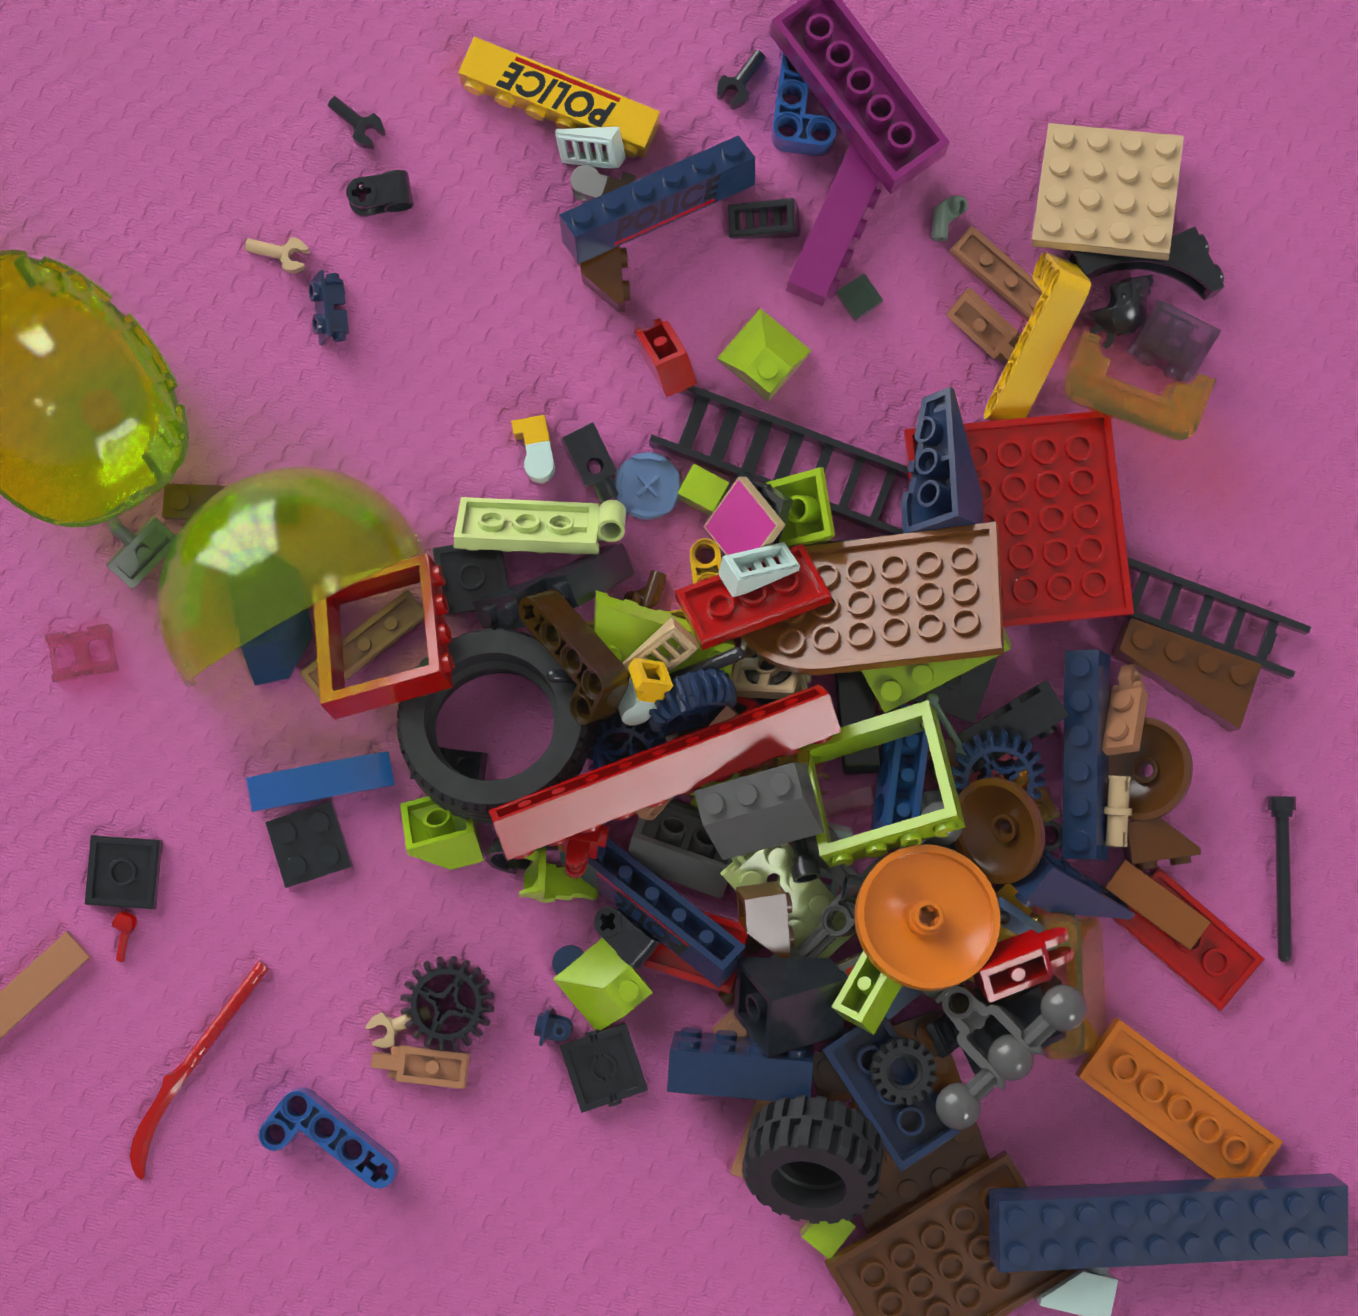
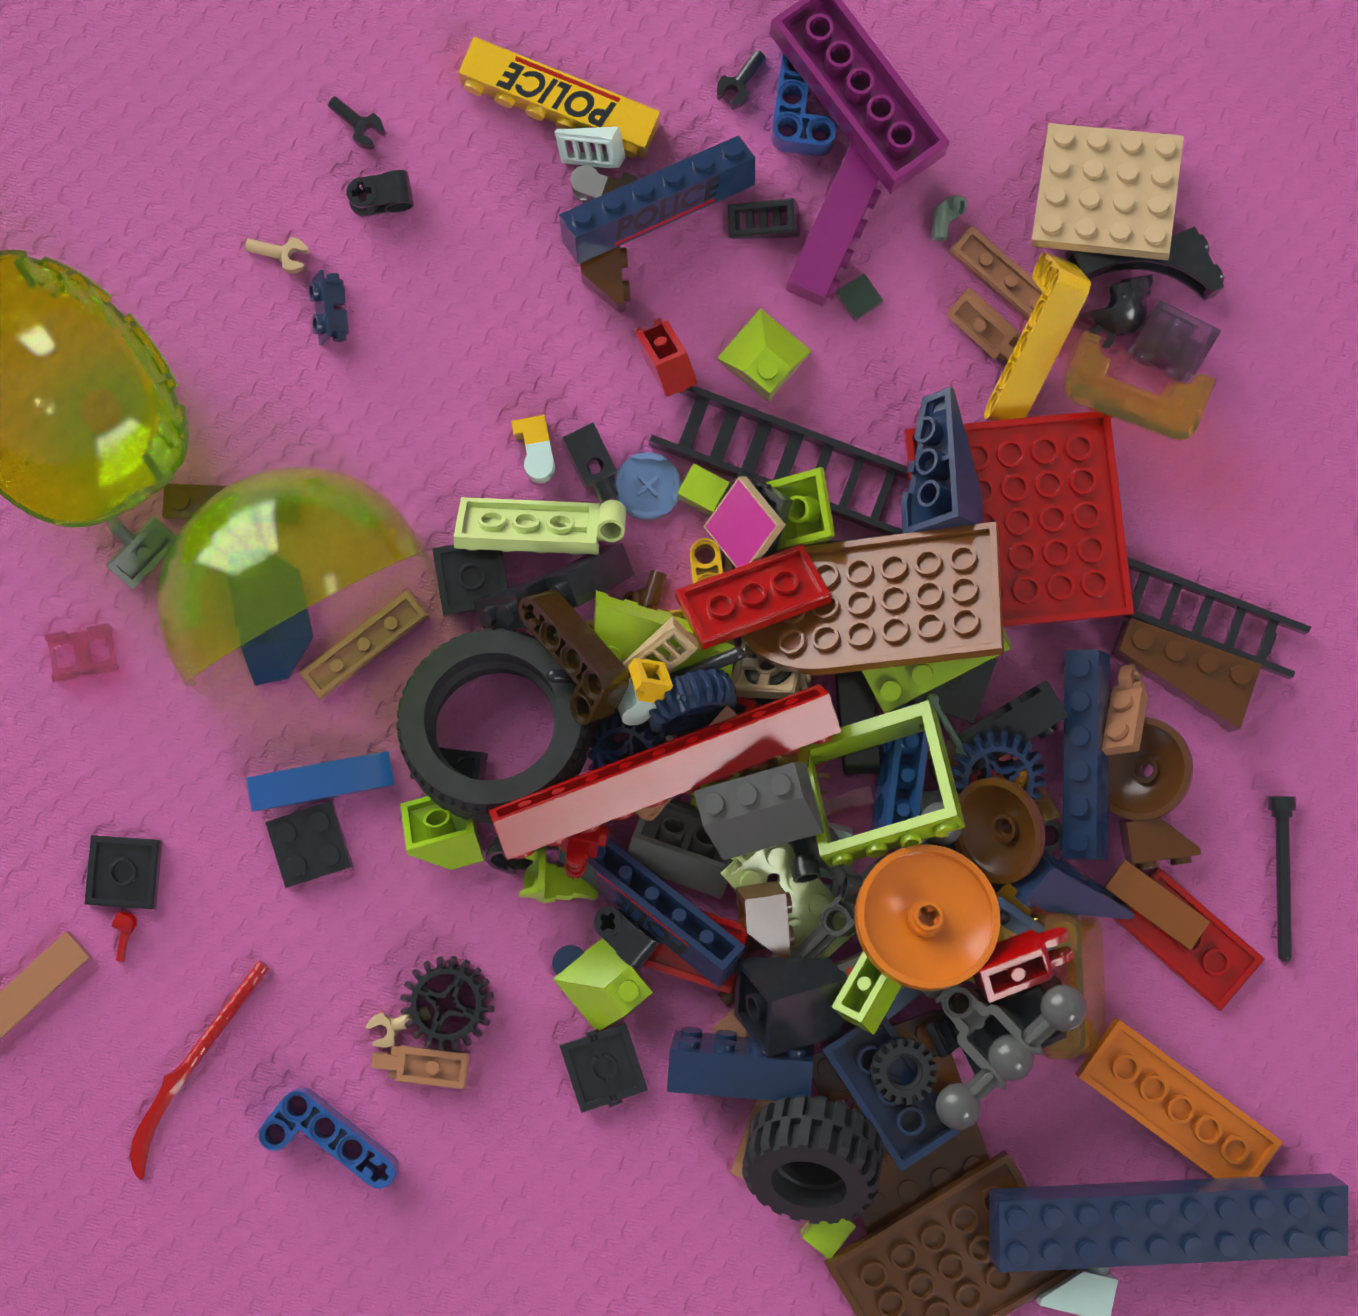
(394, 688): red window -> none
(552, 1027): dark blue hinge -> none
(740, 580): light aqua slope -> none
(1117, 811): tan pin -> none

